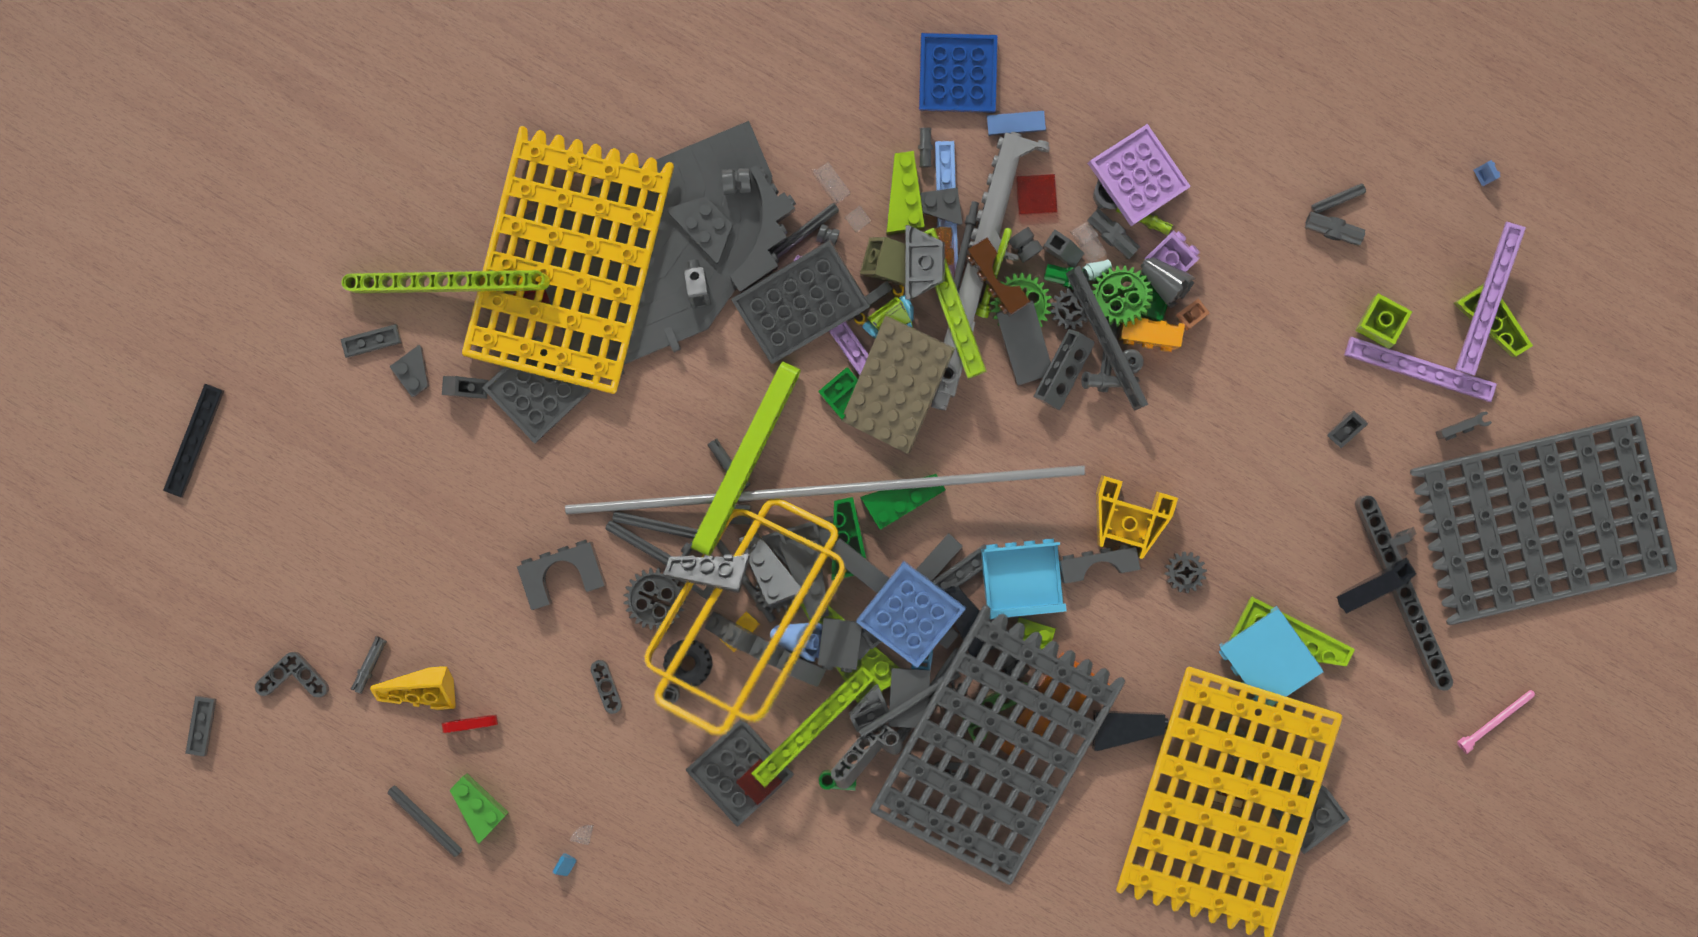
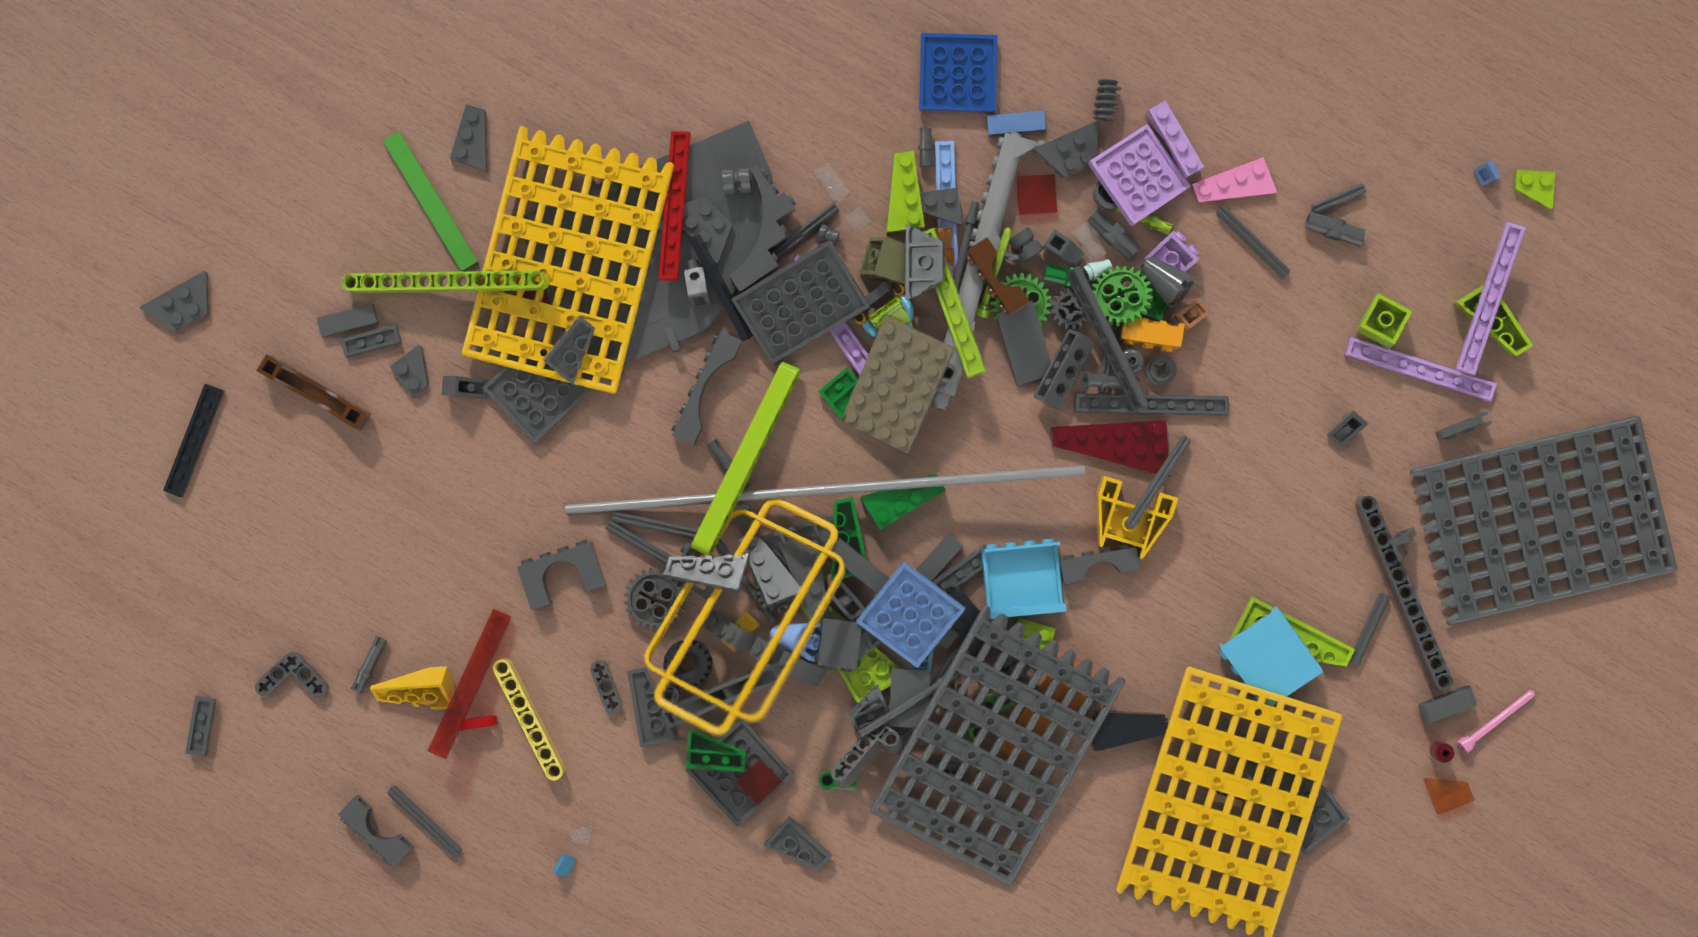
(181, 304): none -> dark grey wing
(314, 391): none -> reddish brown arch
(347, 320): none -> dark grey tile
(357, 816): none -> dark grey arch
(430, 201): none -> bright green tile
(469, 684): none -> clear red plate
(471, 139): none -> dark grey wing
(477, 807): bright green wedge -> none
(529, 729): none -> light yellow beam
(569, 350): none -> dark grey wing
(648, 715): none -> dark grey wing
(675, 207): none -> red tile
(712, 754): none -> green wedge
(720, 286): none -> black tile
(723, 351): none -> dark grey arch
(724, 692): none -> dark grey arch
(799, 844): none -> dark grey wing
(813, 725): lime tile -> none
(847, 601): none -> dark grey brick
(1071, 151): none -> dark grey wing
(1106, 100): none -> dark grey piece
(1130, 444): none -> dark red wing
(1156, 404): none -> dark grey tile
(1157, 482): none -> dark grey axle
(1167, 126): none -> lavender arch
(1170, 369): none -> dark grey gear
(1185, 580): dark grey gear -> none
(1243, 181): none -> bright pink wing
(1245, 234): none -> dark grey axle
(1369, 628): none -> dark grey axle
(1376, 586): black slope -> none
(1436, 751): none -> dark red brick
(1447, 704): none -> dark grey beam
(1448, 794): none -> clear orange wing
(1536, 186): none -> lime wing

